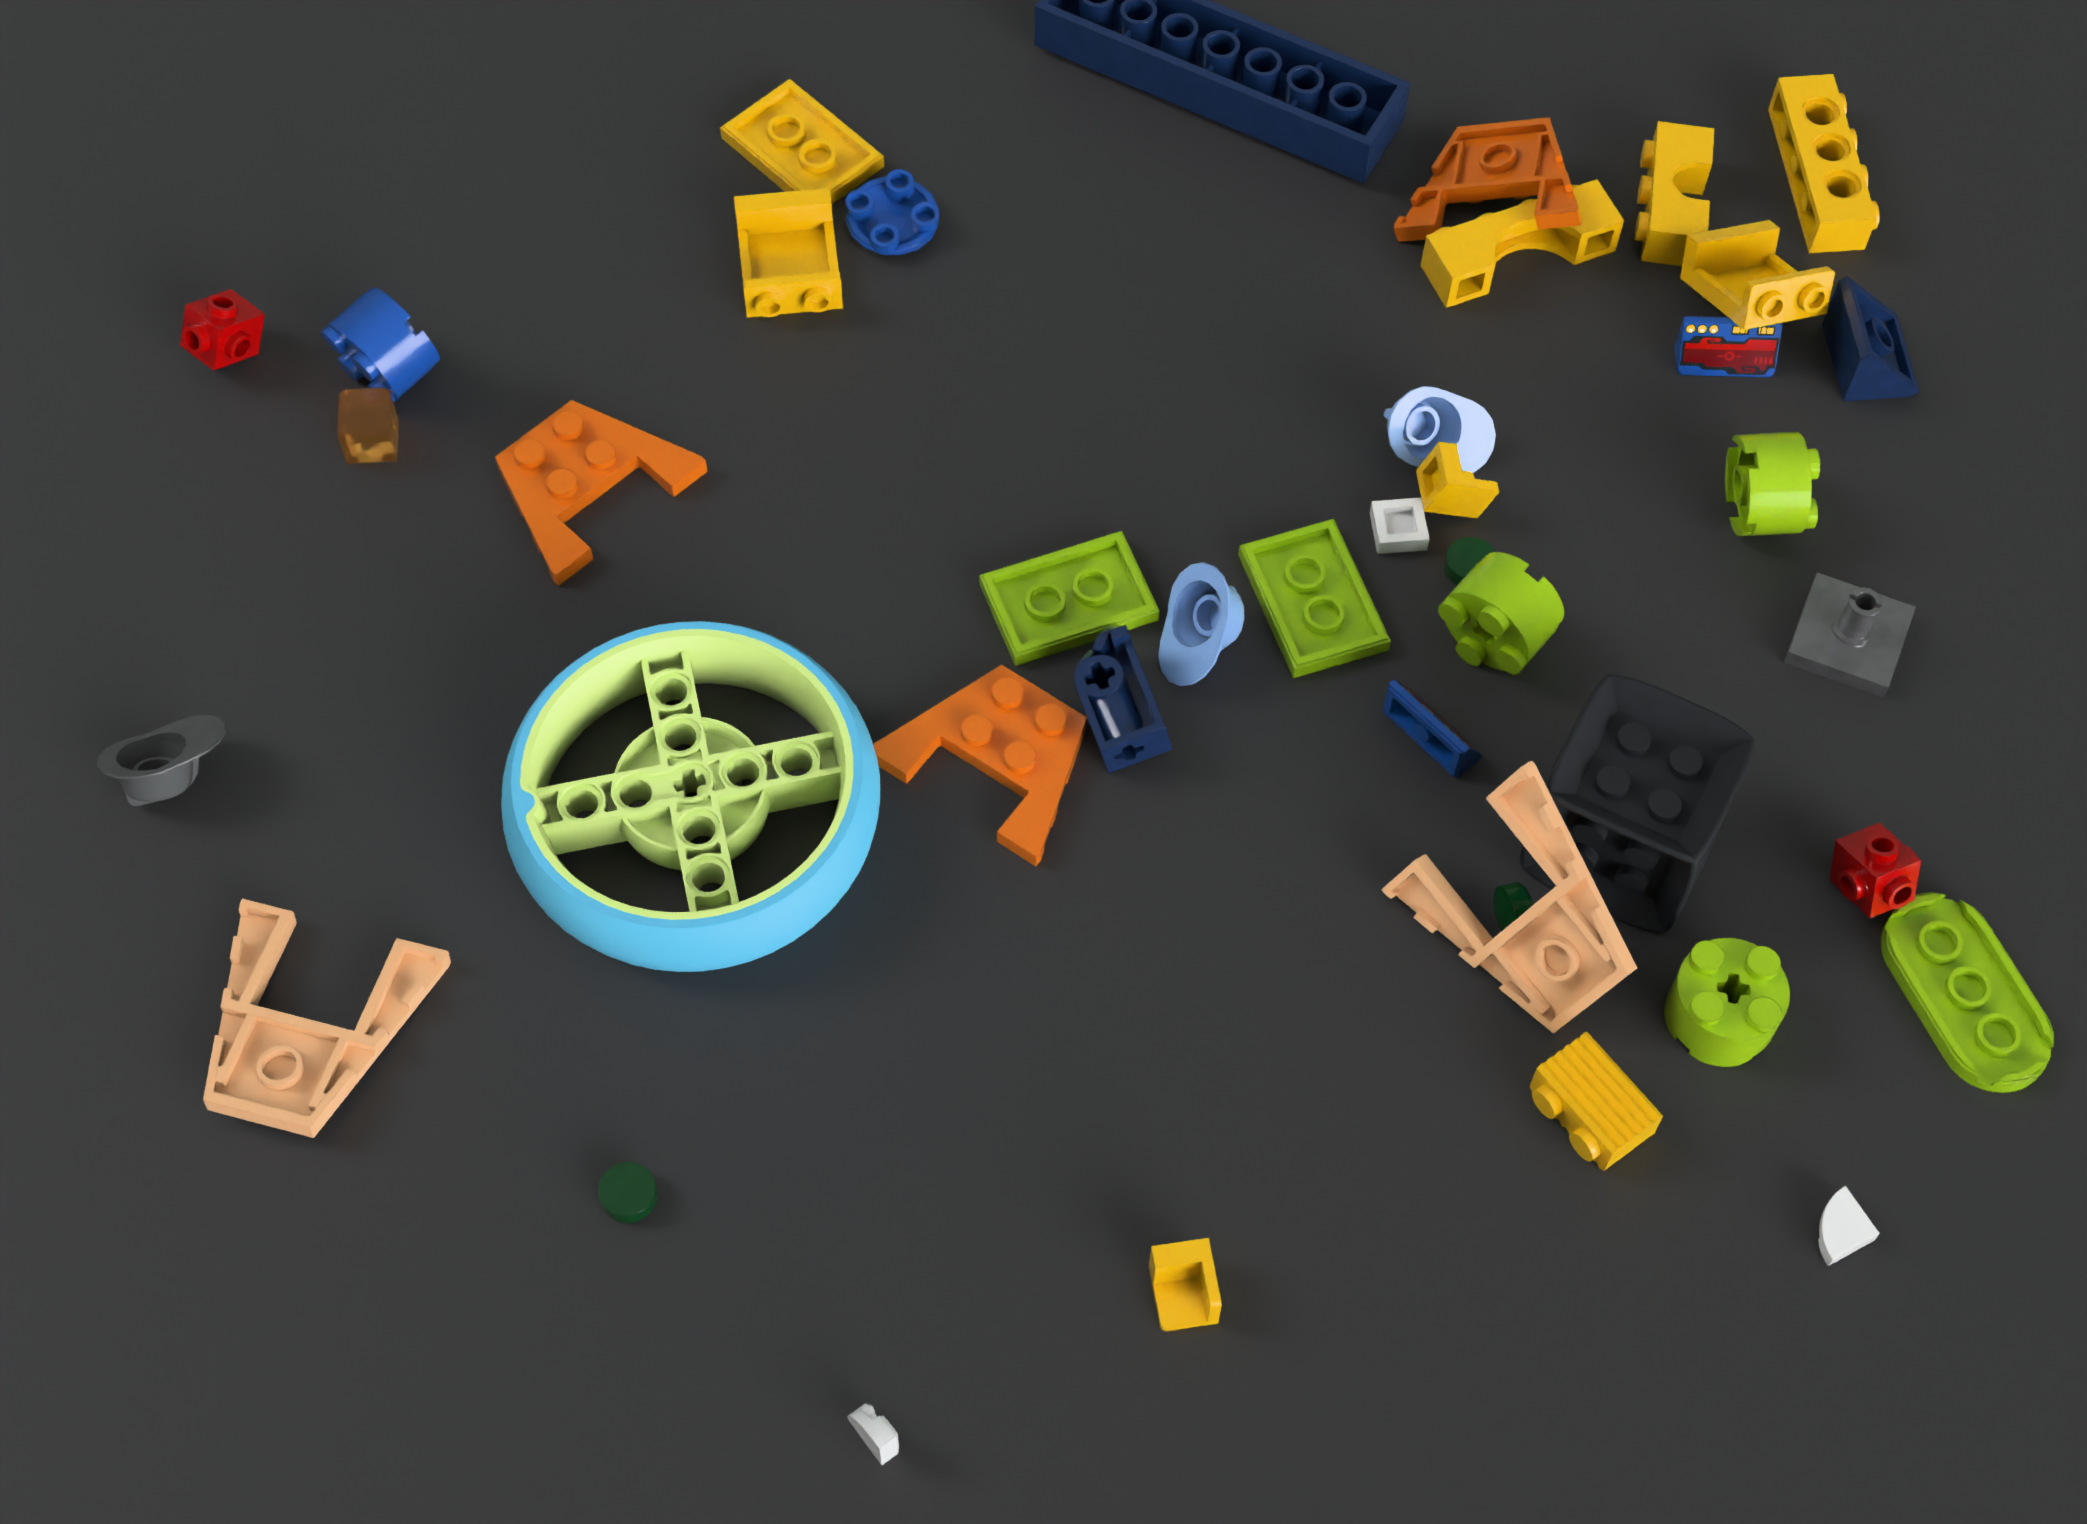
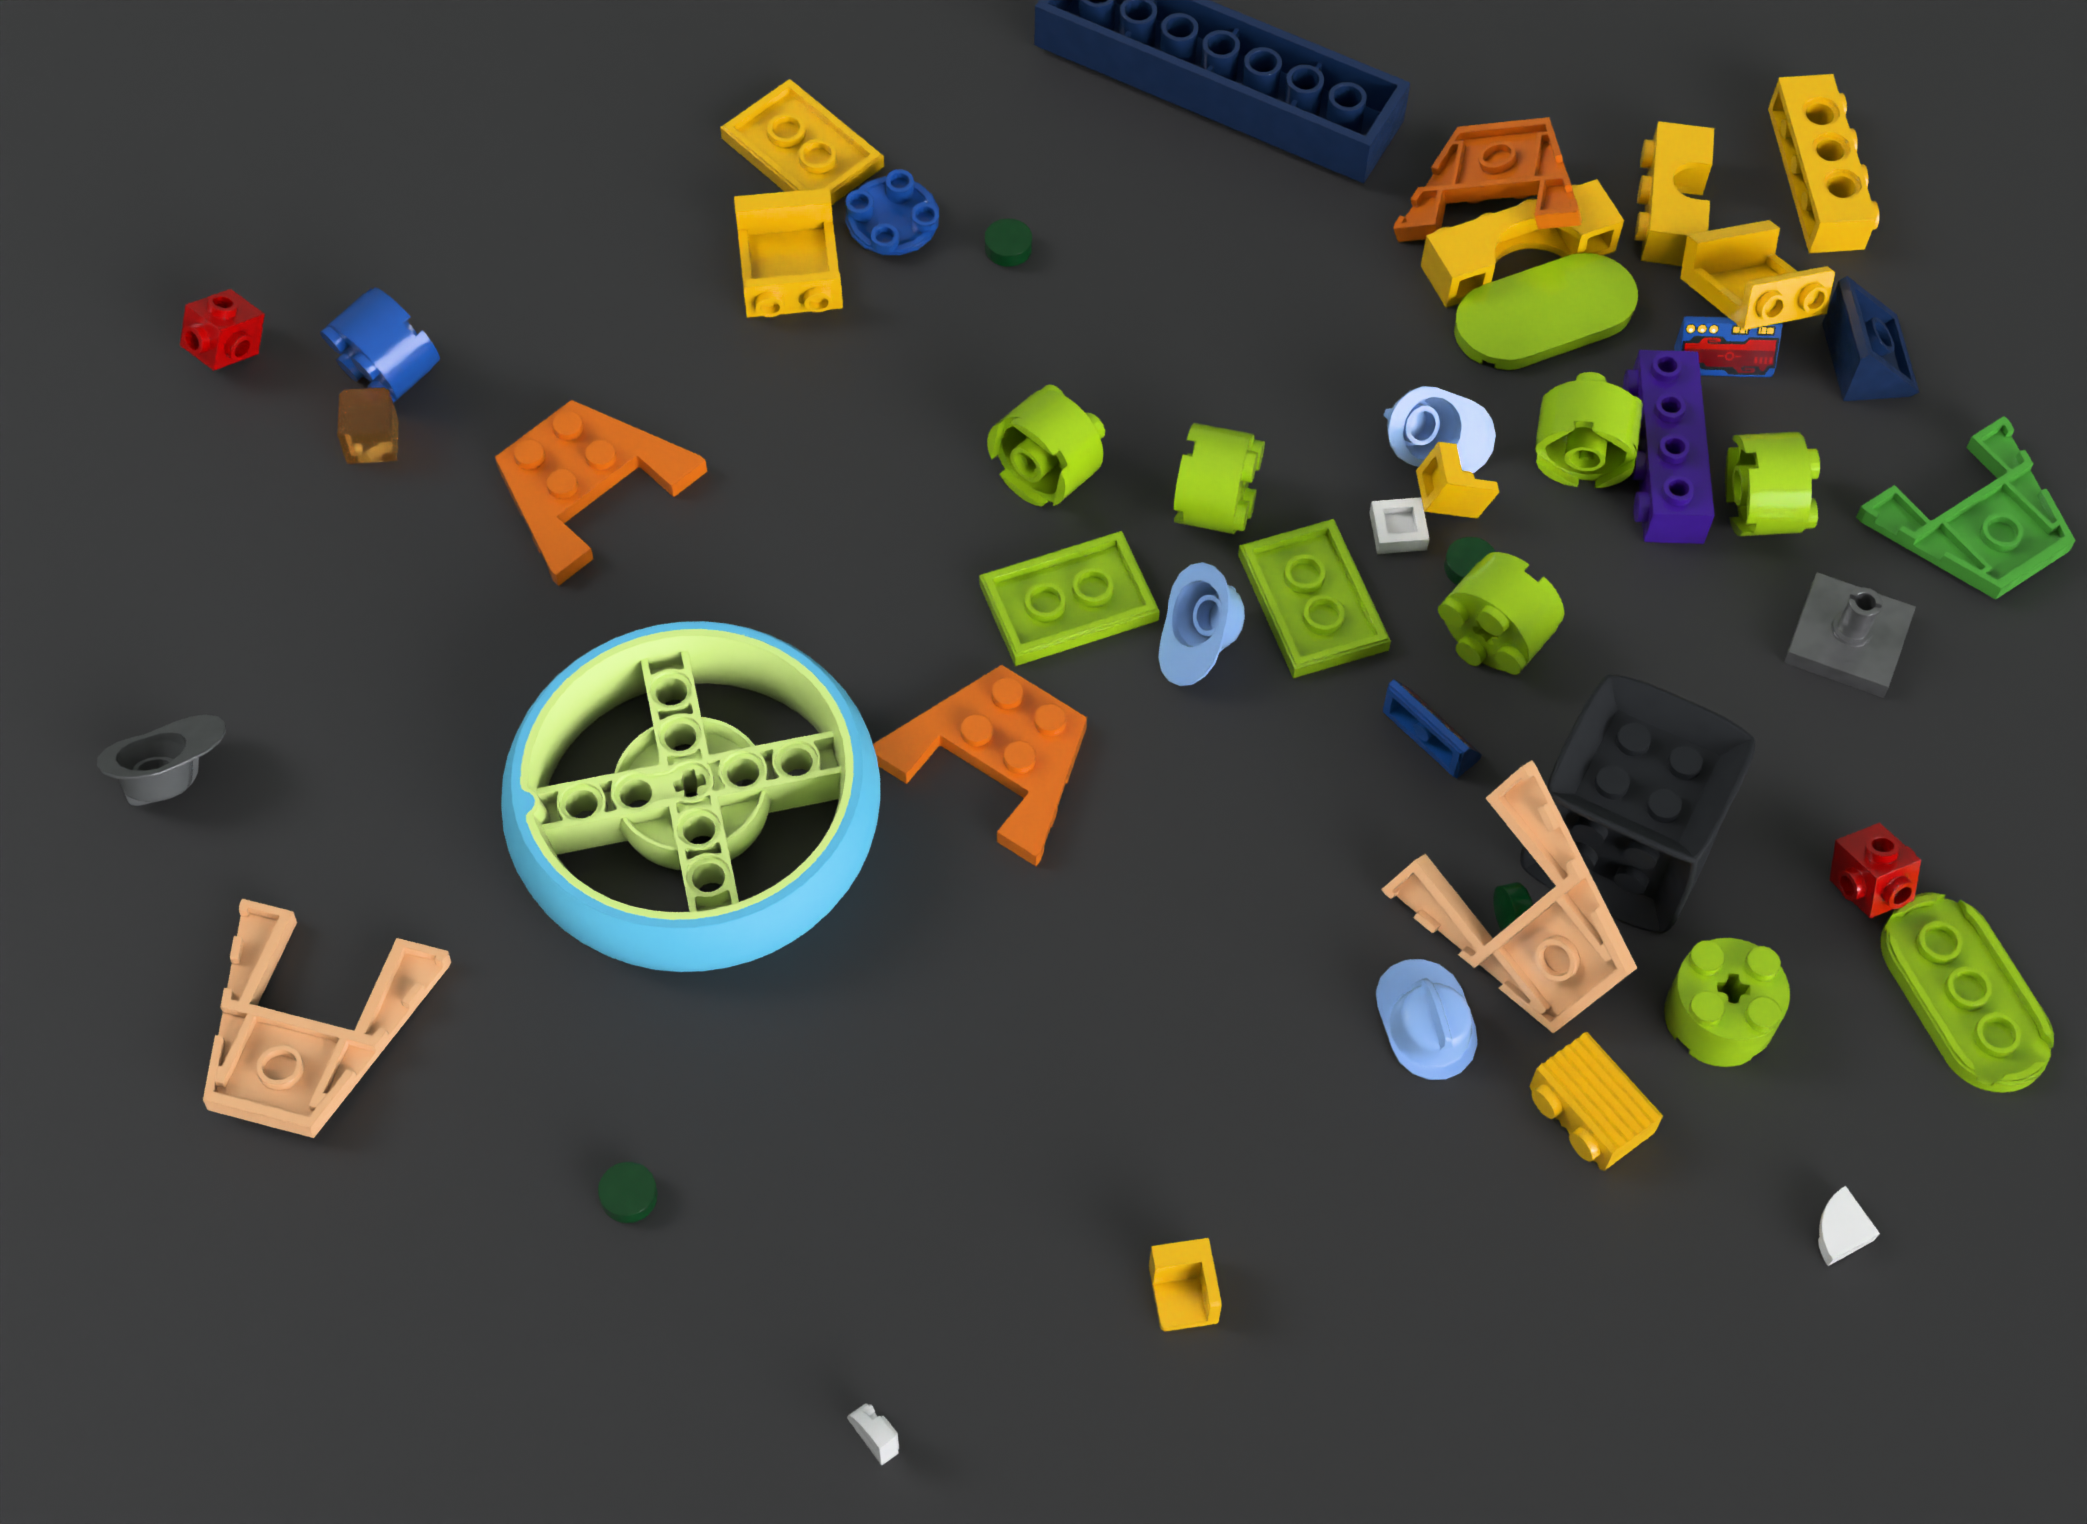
(1008, 242): none -> dark green tile
(1047, 446): none -> lime brick
(1124, 713): dark blue piece -> none
(1216, 479): none -> lime brick
(1426, 1019): none -> light blue piece
(1545, 311): none -> lime tile
(1588, 432): none -> lime brick
(1672, 448): none -> dark purple brick
(1991, 536): none -> bright green wing

